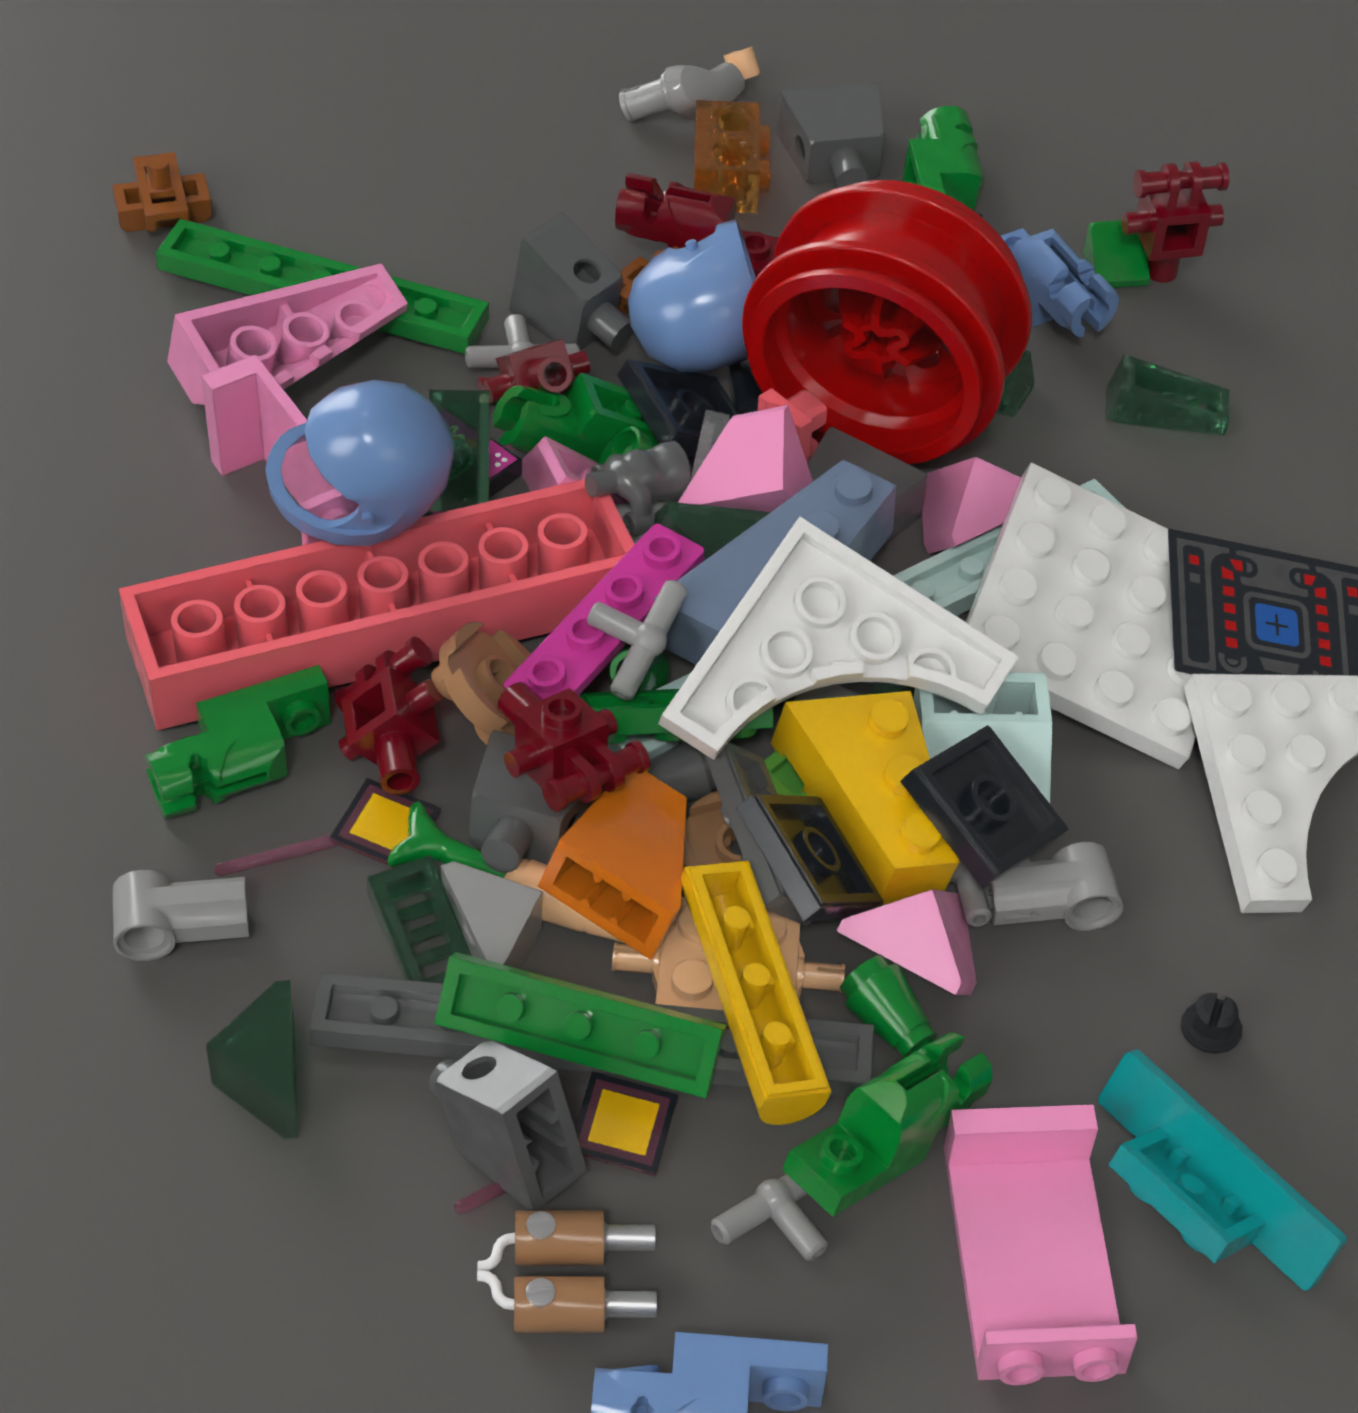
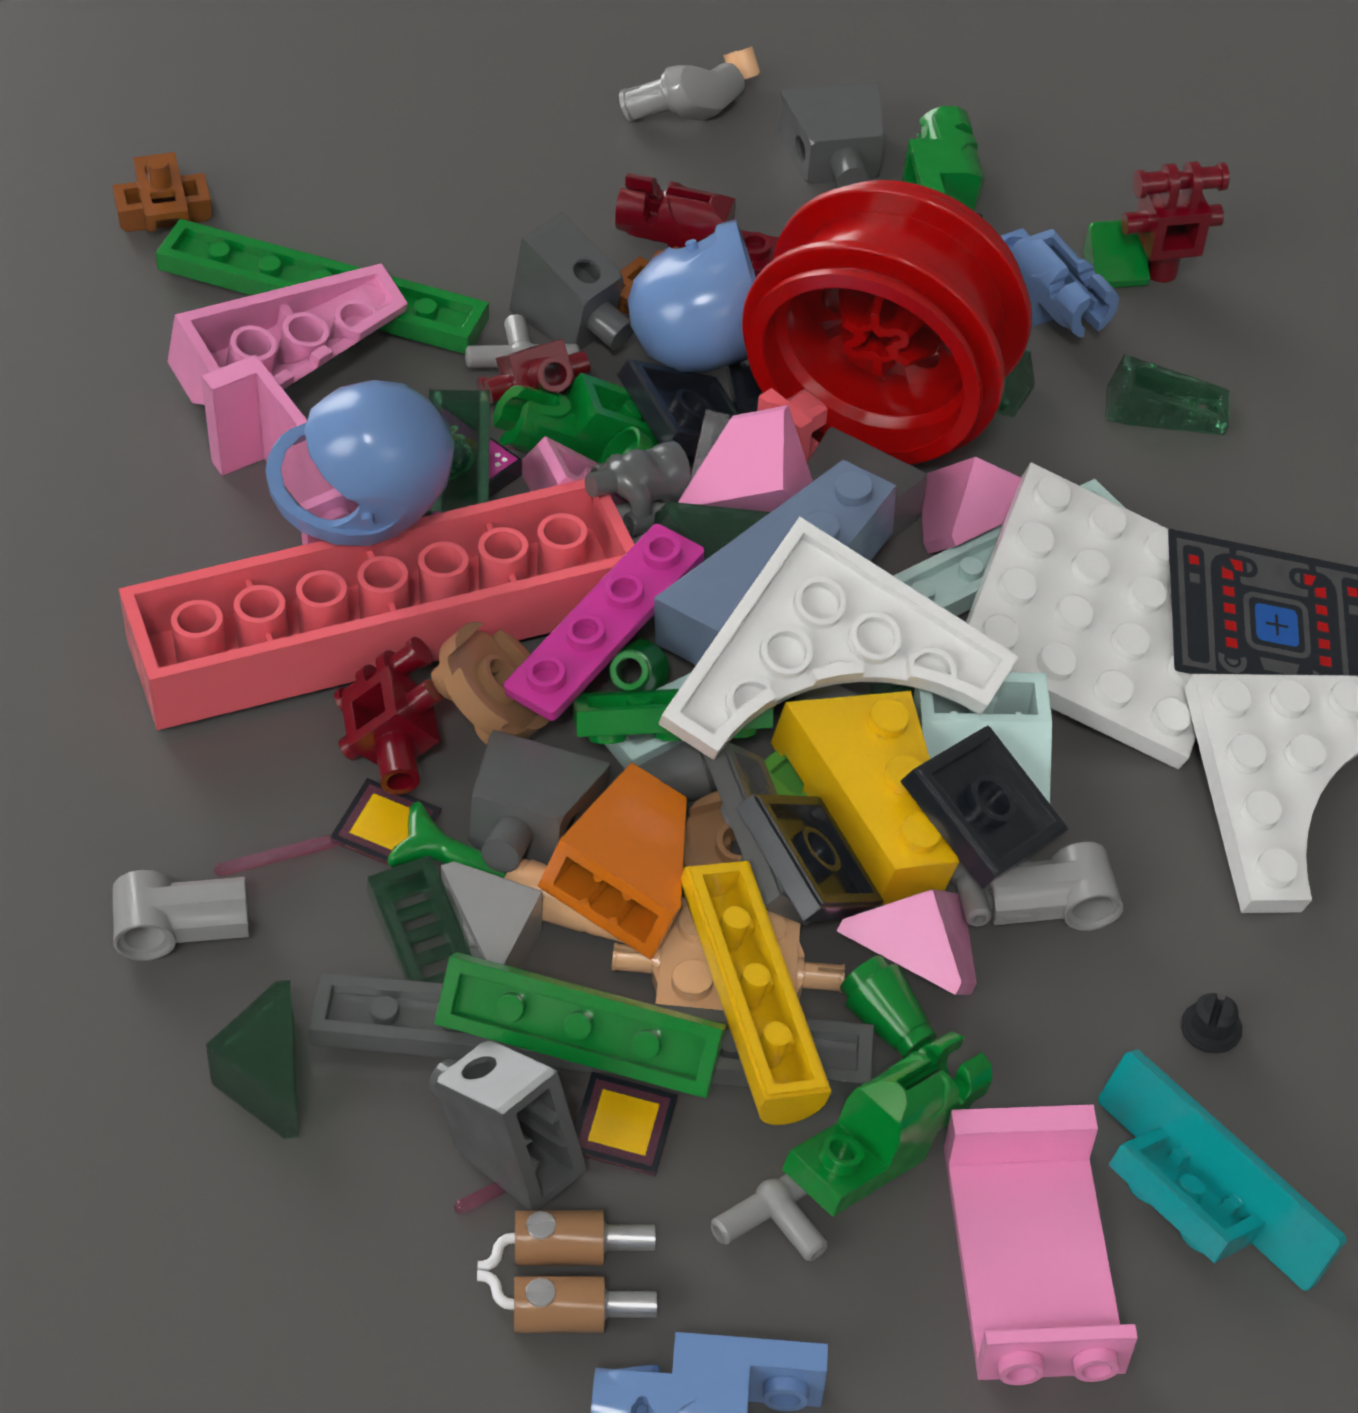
(238, 741): green plate -> none
(566, 746): dark red piece -> none
(645, 638): light grey piece -> none
(729, 151): clear orange brick -> none

